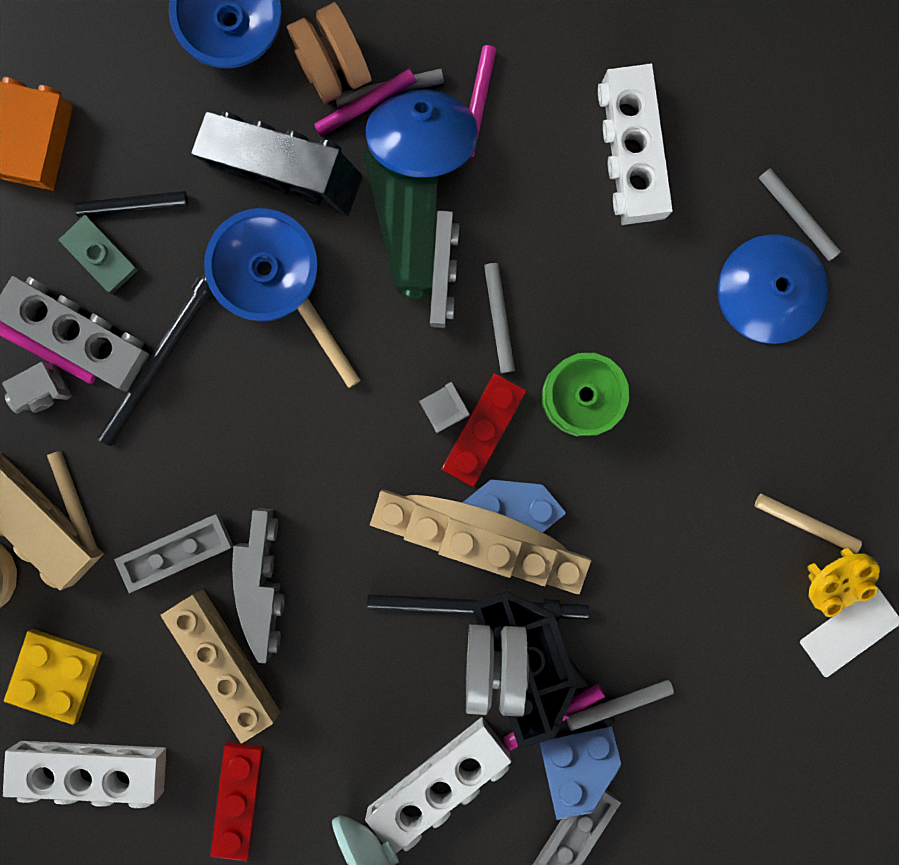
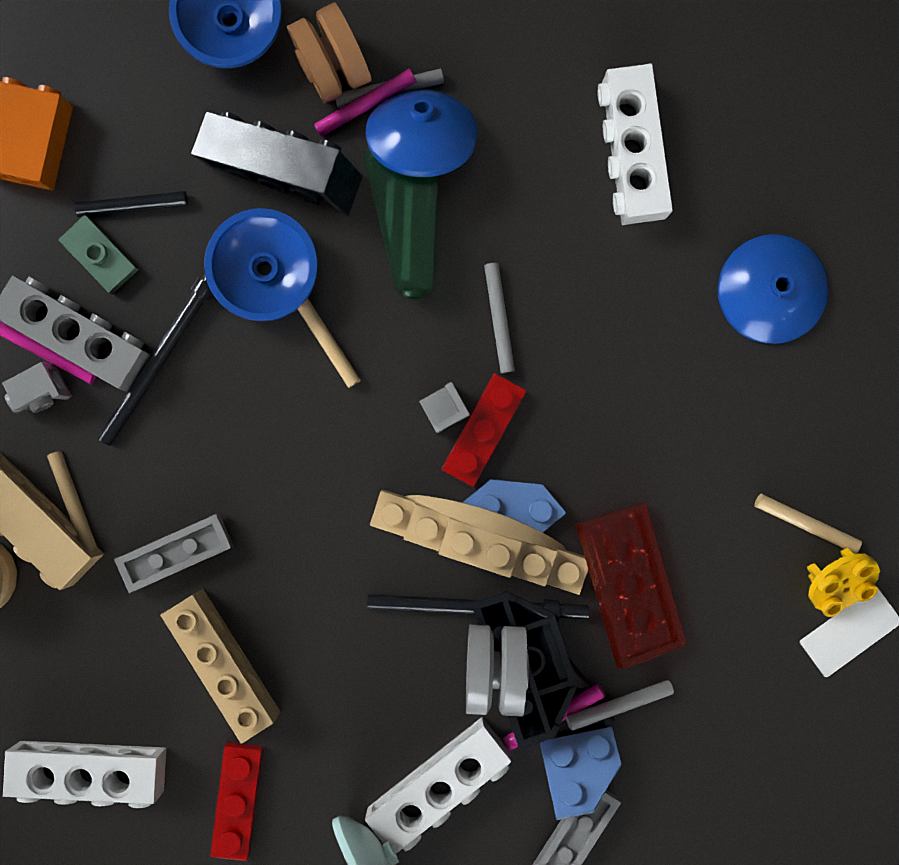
(52, 676): yellow plate -> none
(255, 599): light grey slope -> none
(444, 269): light grey plate -> none
(482, 84): dark pink bar -> none
(602, 381): bright green wheel -> none
(631, 585): none -> clear red plate
(799, 214): light grey bar -> none

